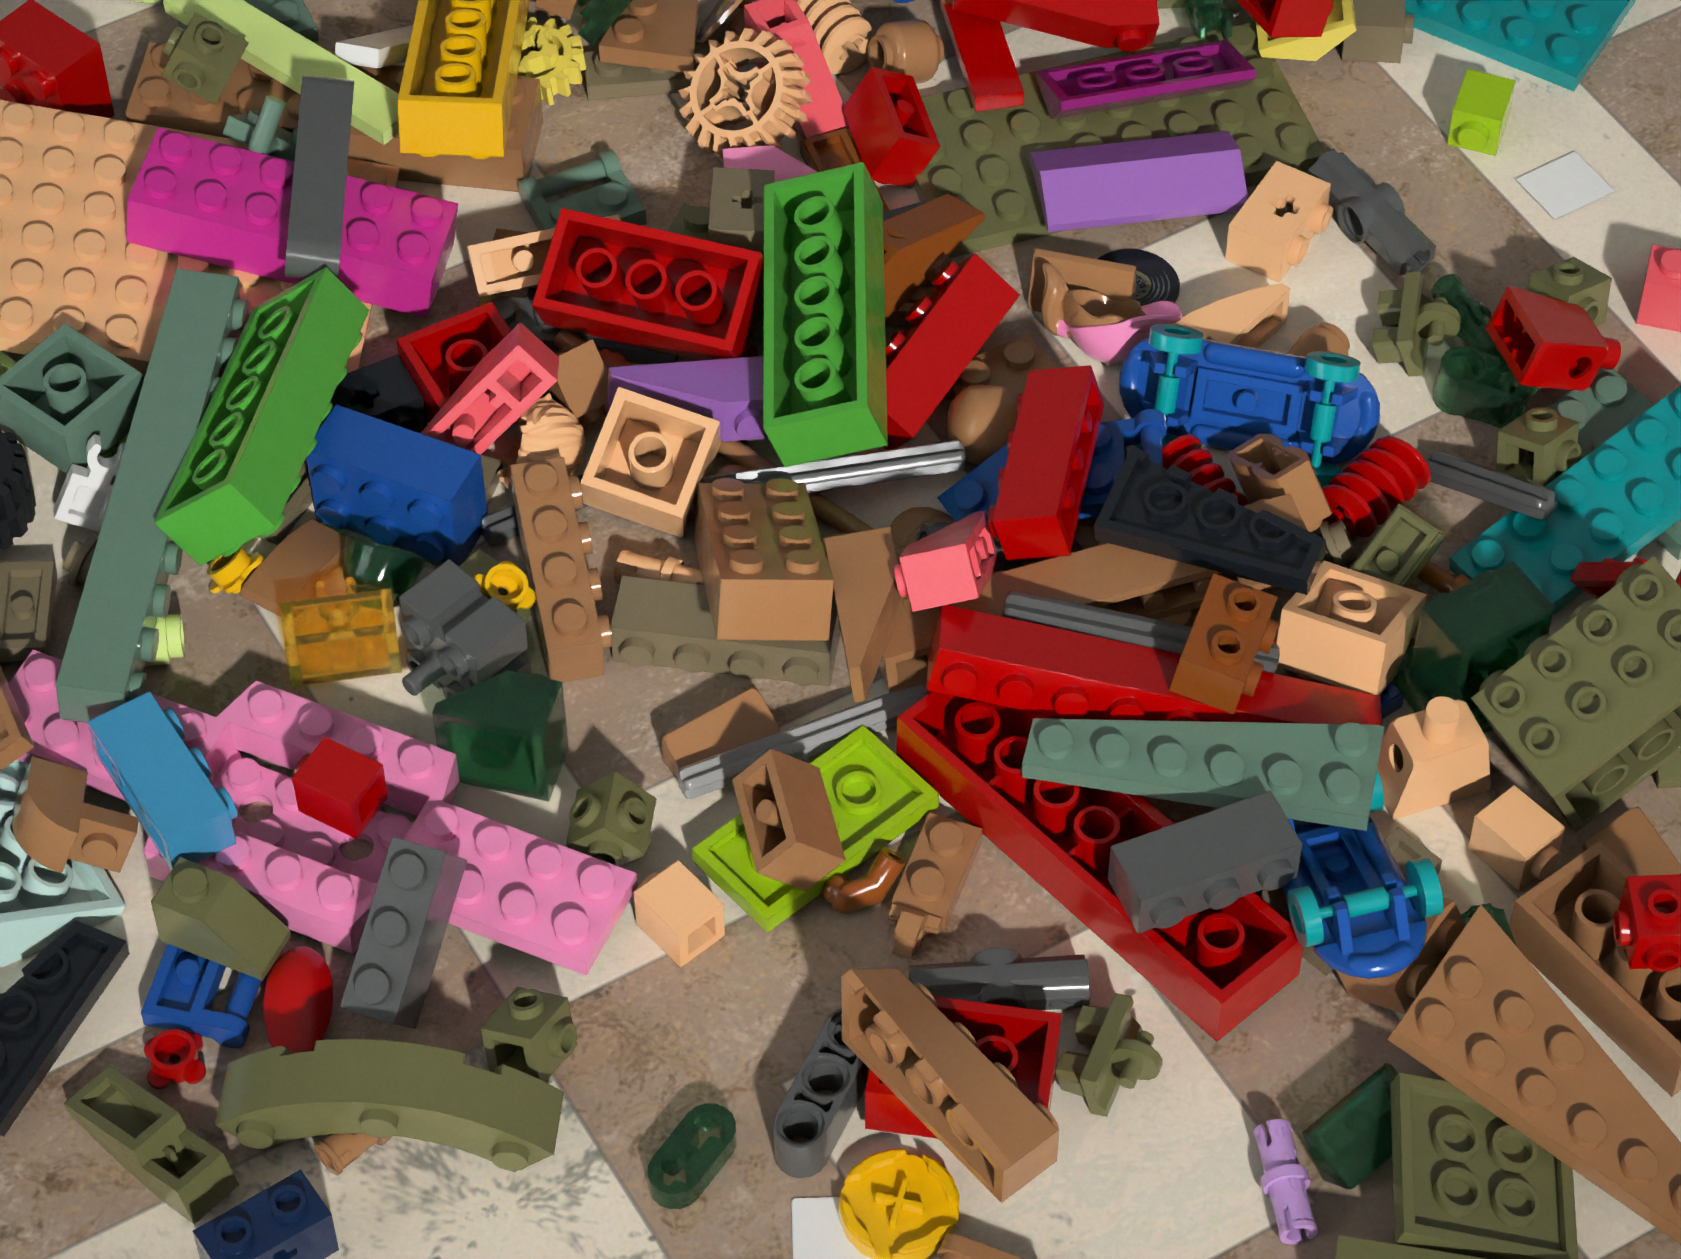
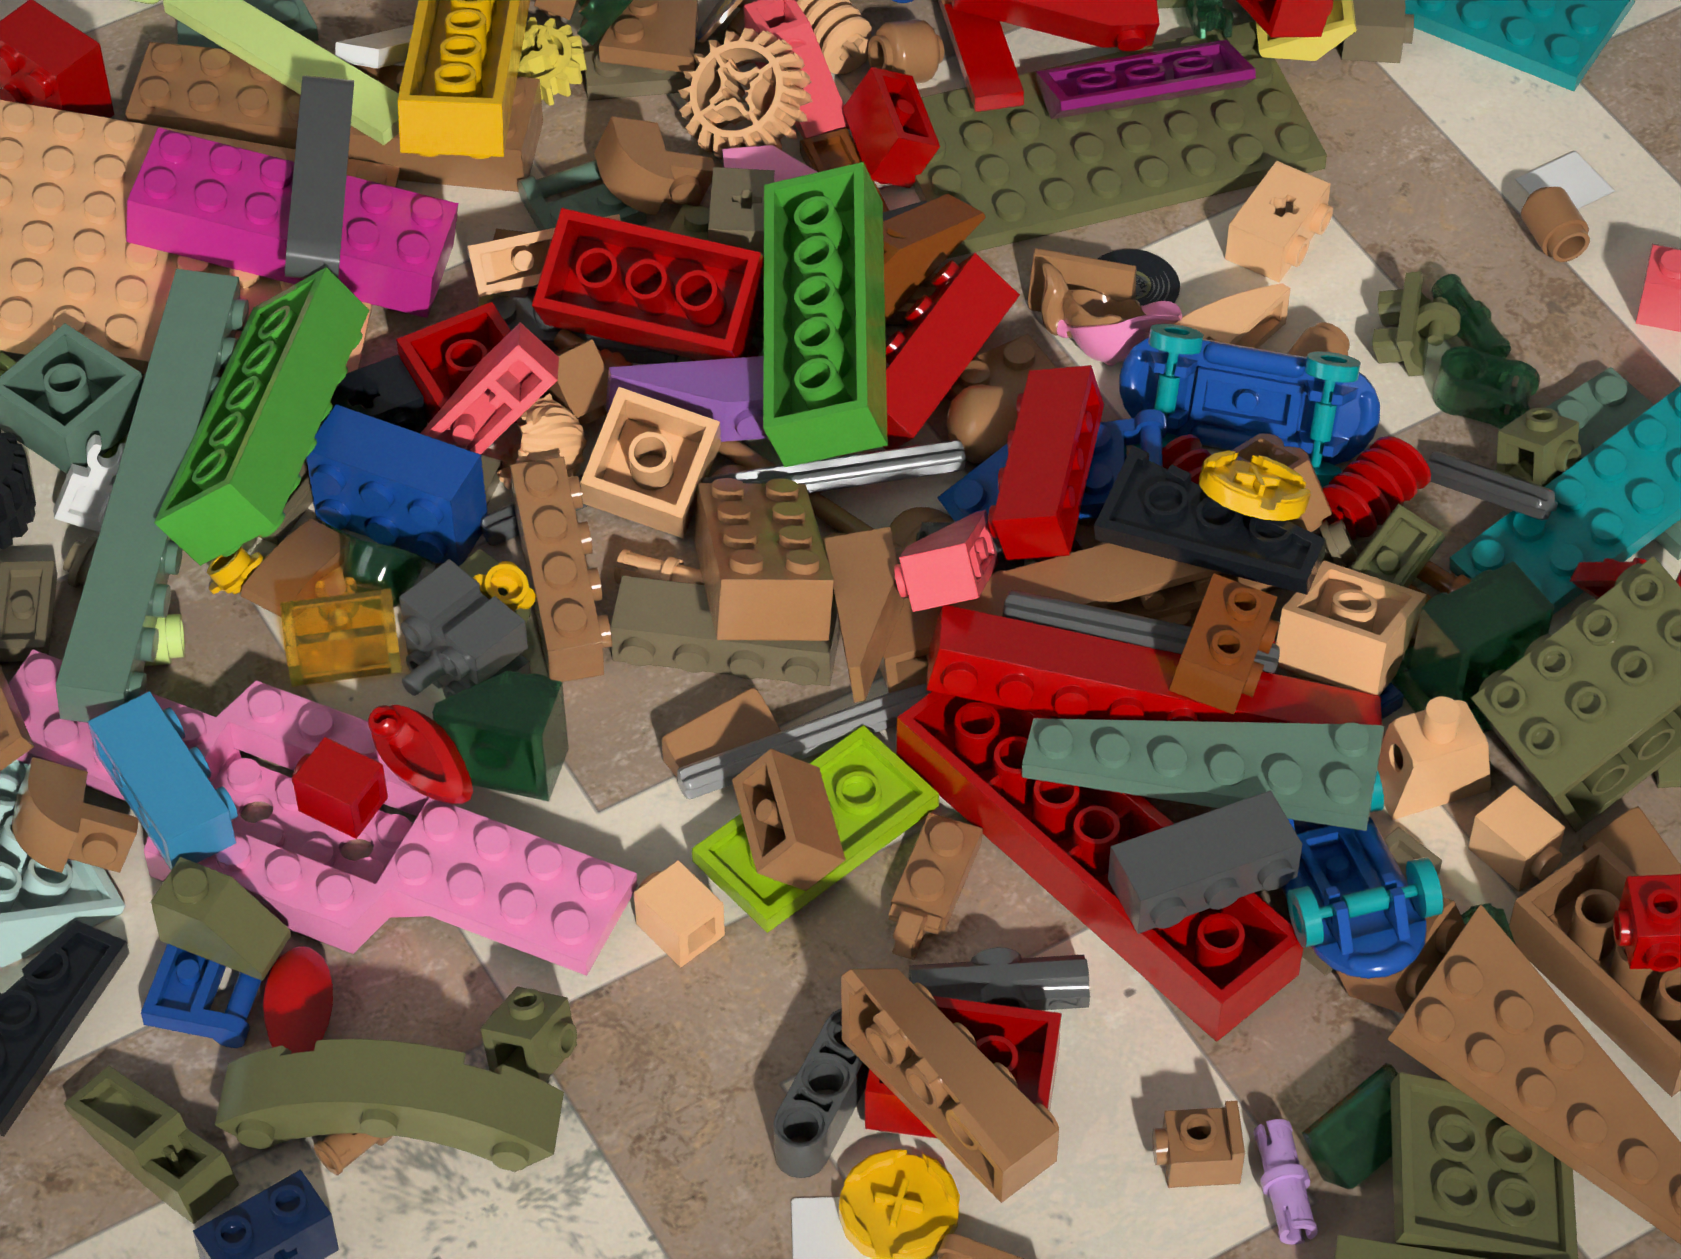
(172, 1045): red plate -> none
(202, 57): olive brick -> none
(261, 131): sand green plate -> none
(403, 933): dark grey brick -> none
(420, 753): none -> red arm
(611, 820): olive brick -> none
(642, 171): none -> medium nougat brick
(702, 1163): clear green beam -> none
(868, 890): dark orange arm -> none
(1118, 1055): olive hips -> none
(1139, 181): medium lavender slope -> none
(1200, 1146): none -> medium nougat brick
(1255, 487): none -> yellow tile
(1373, 214): dark grey piece -> none
(1481, 112): lime brick -> none
(1549, 341): red torso -> none
(1556, 223): none -> medium nougat brick
(1575, 284): olive brick -> none

